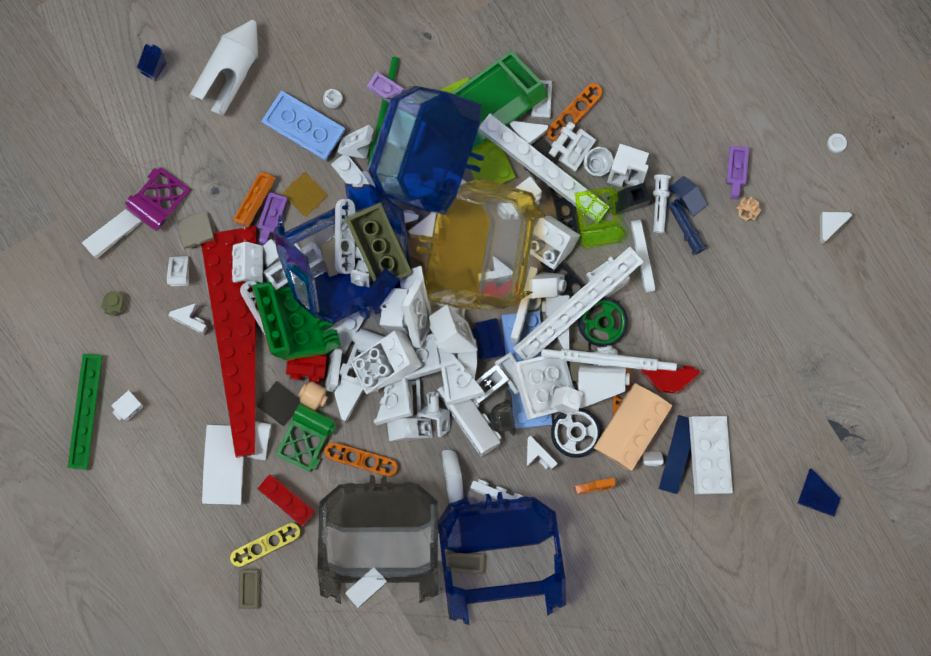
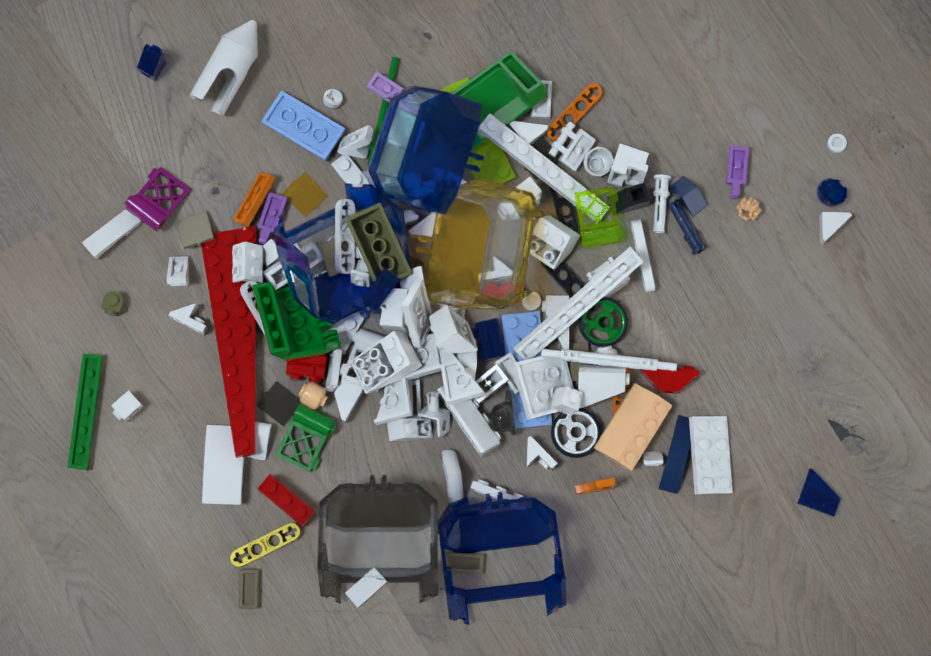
(361, 457): orange beam -> none
(522, 311): white tile -> none
(547, 285): white slope -> none
(831, 192): none -> clear blue hair

